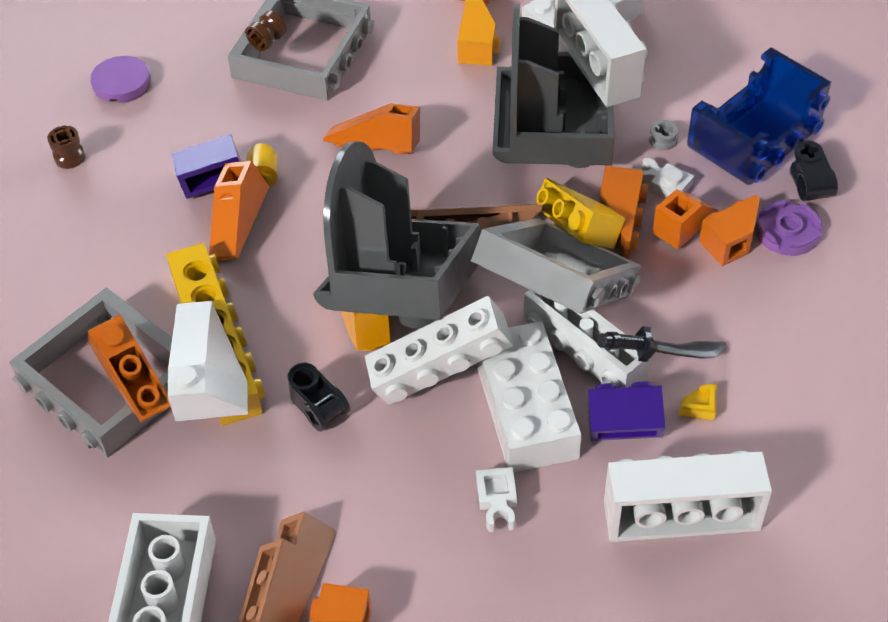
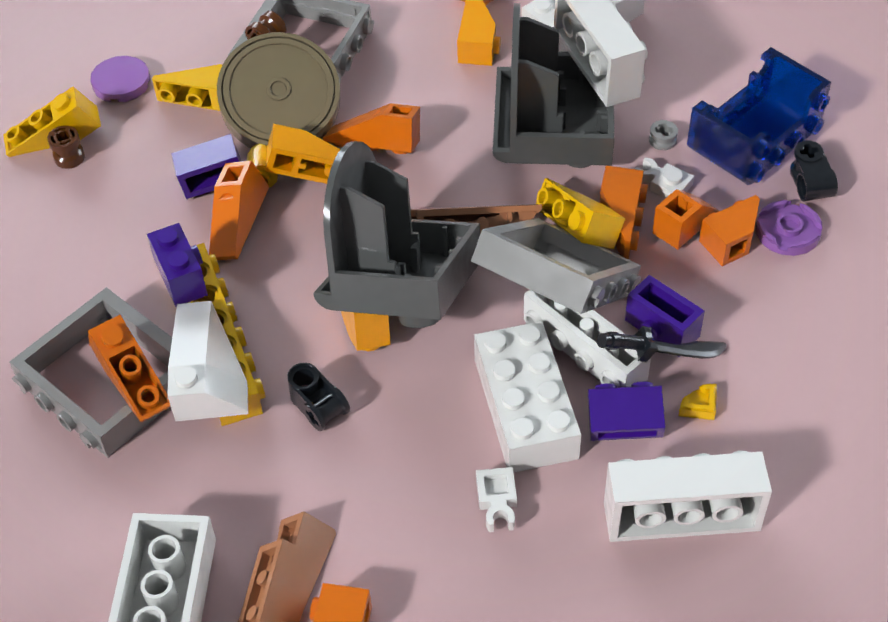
(66, 109): none -> yellow slope
(178, 264): none -> dark purple brick
(189, 87): none -> yellow slope
(277, 82): none -> dark tan brick
(299, 154): none -> light orange slope
(438, 350): white brick -> none
(666, 311): none -> dark purple brick

